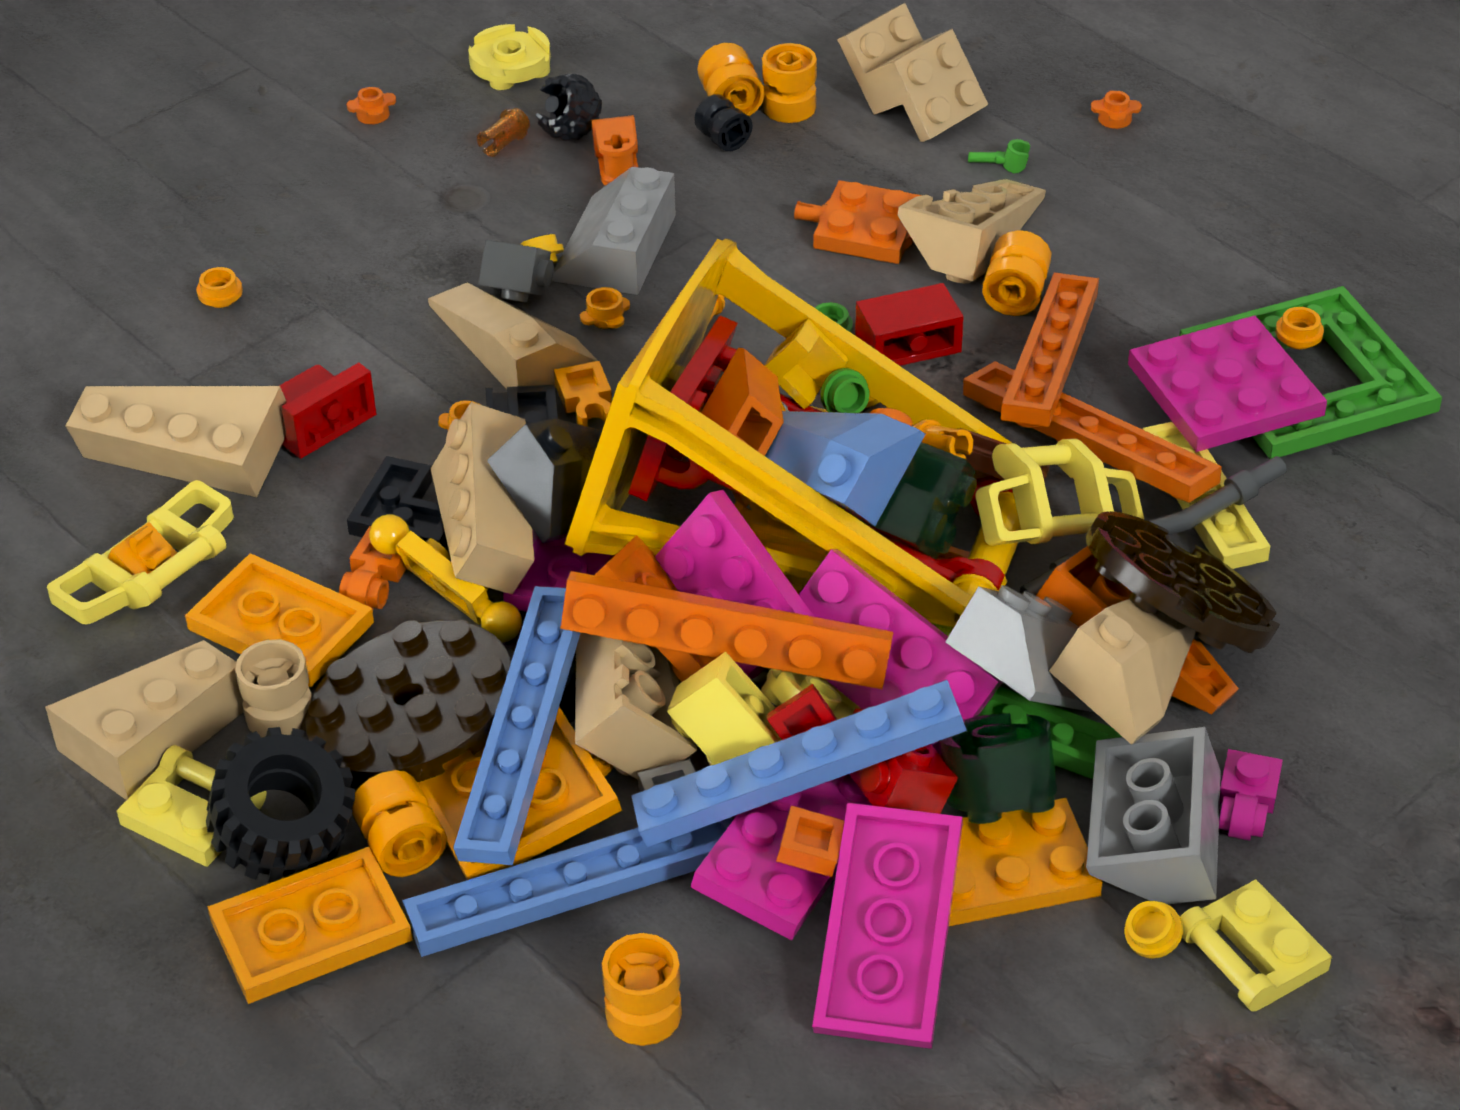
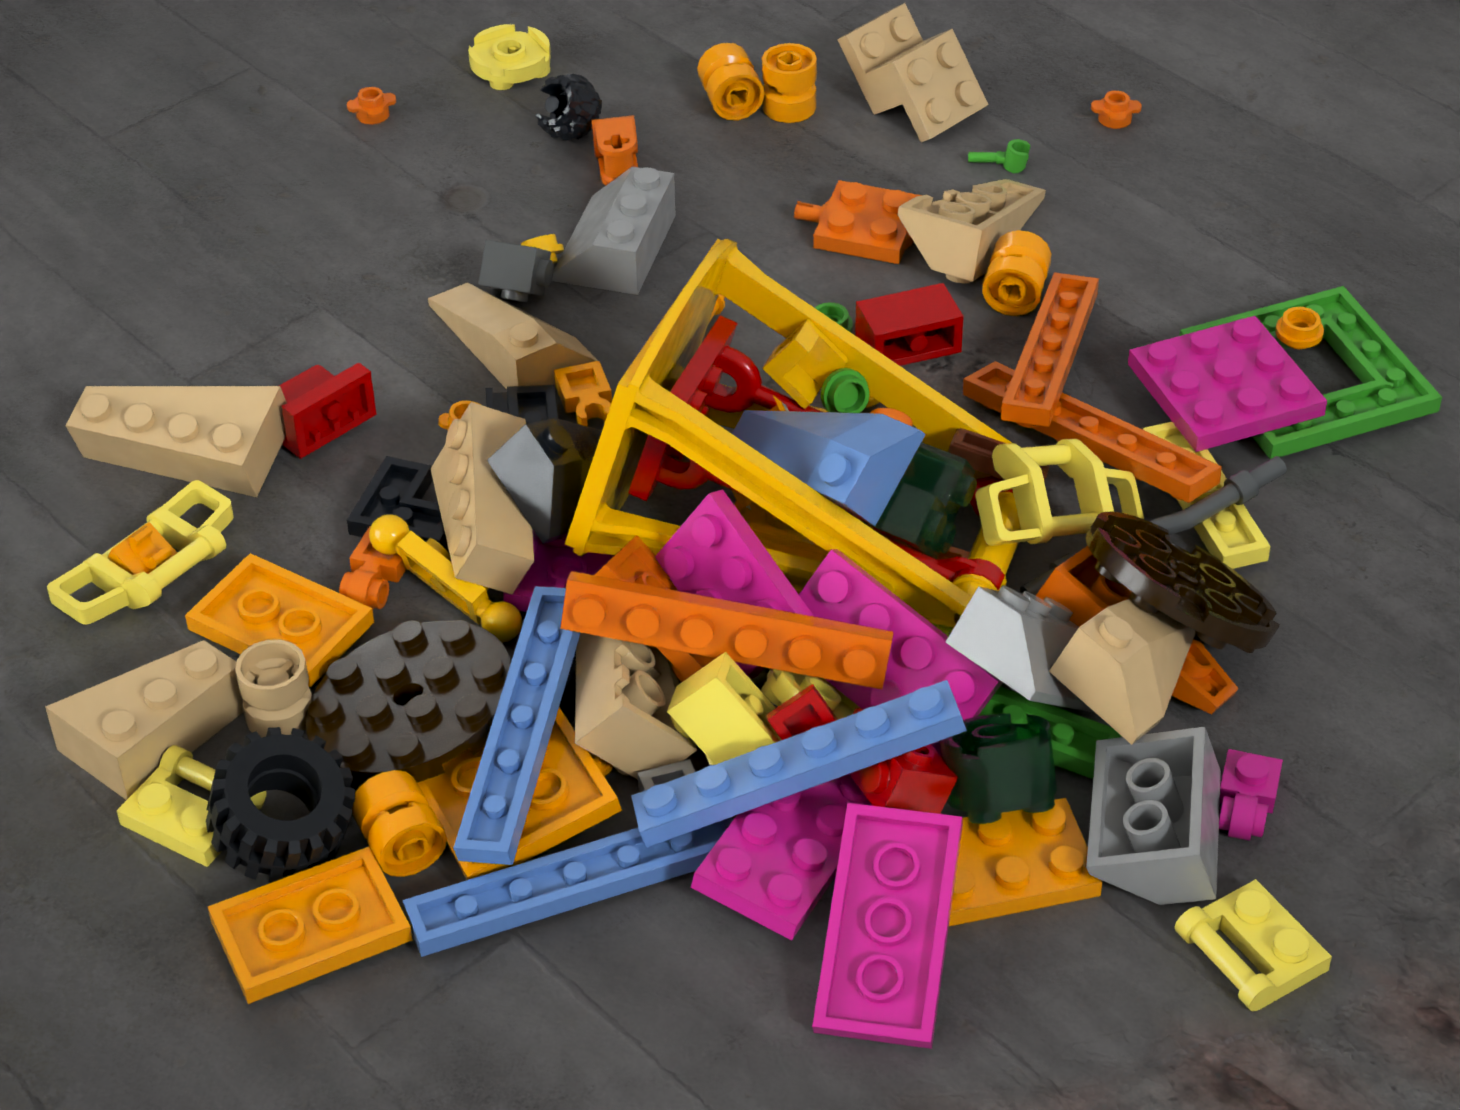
(219, 287): light orange plate -> none
(511, 126): clear orange pin -> none
(605, 308): light orange plate -> none
(642, 989): light orange wheel -> none
(723, 122): black wheel -> none
(747, 402): orange slope -> none
(811, 841): orange plate -> none
(946, 438): light orange pin -> none
(1153, 929): yellow plate -> none

